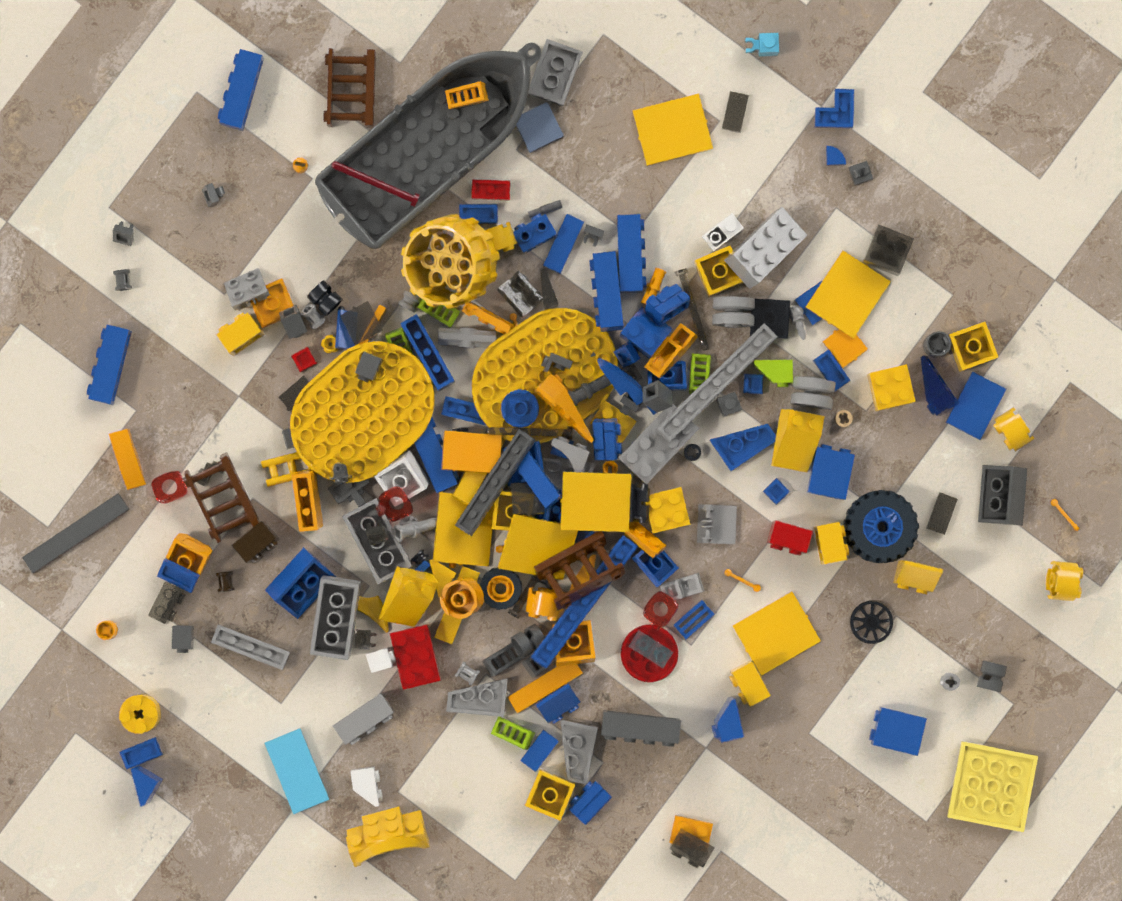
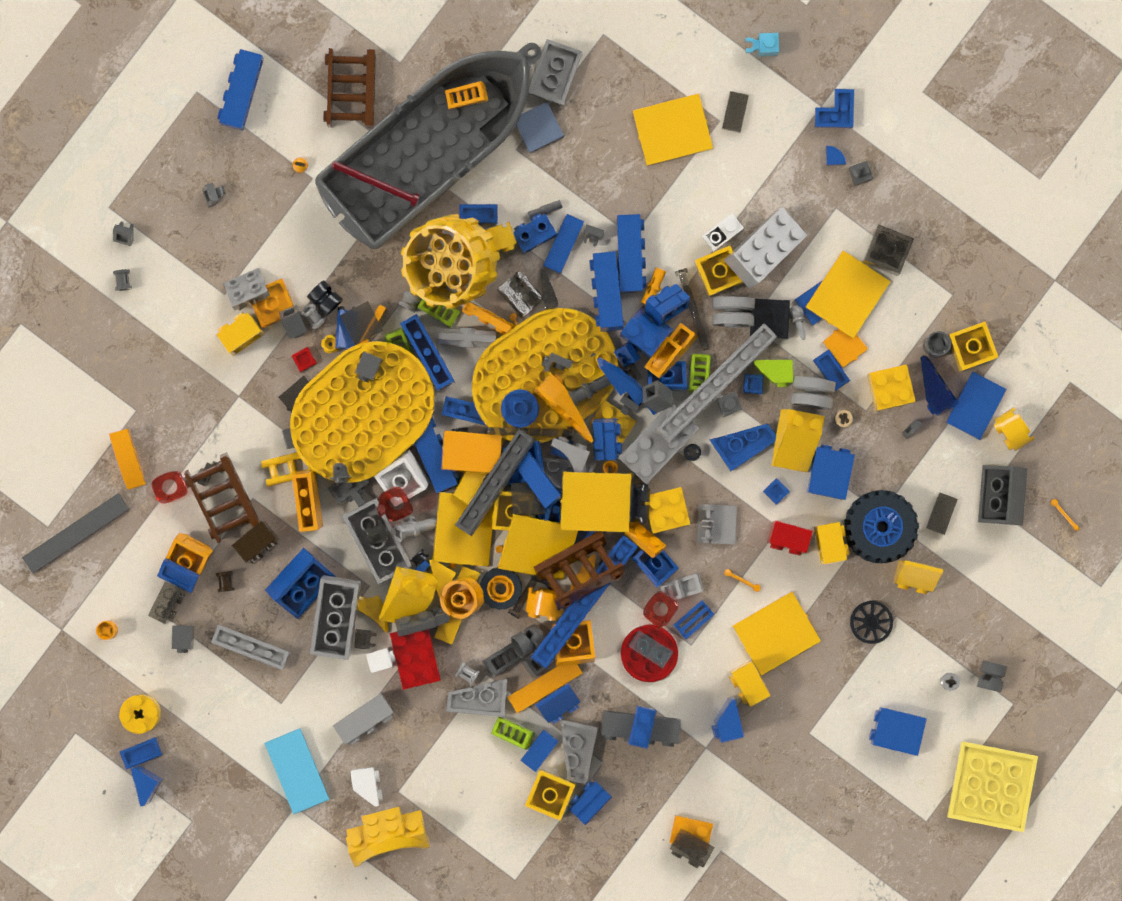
(109, 364): blue brick -> none
(421, 621): none -> dark grey hinge
(490, 190): red plate -> none
(642, 727): none -> blue brick
(911, 428): none -> dark grey tile
(1064, 581): yellow brick -> none

